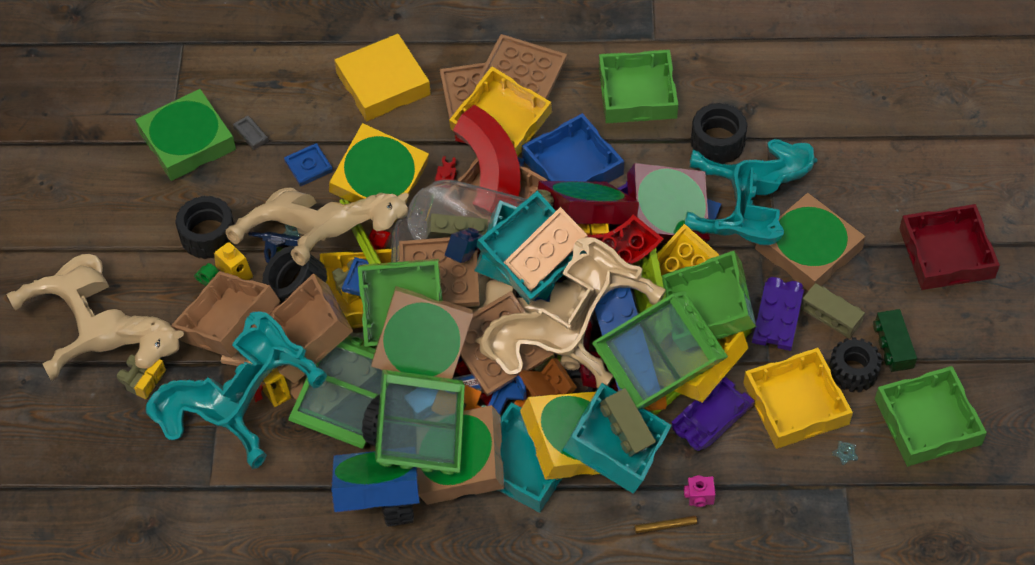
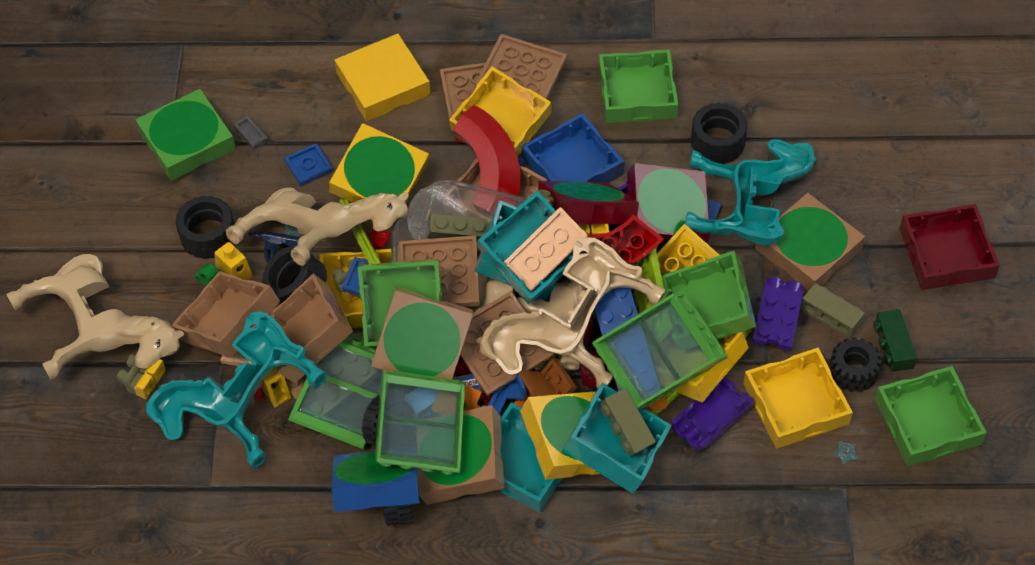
(447, 170): red plate -> none
(462, 245): dark blue slope -> none
(665, 524): pearl gold bar -> none
(700, 491): dark pink brick -> none

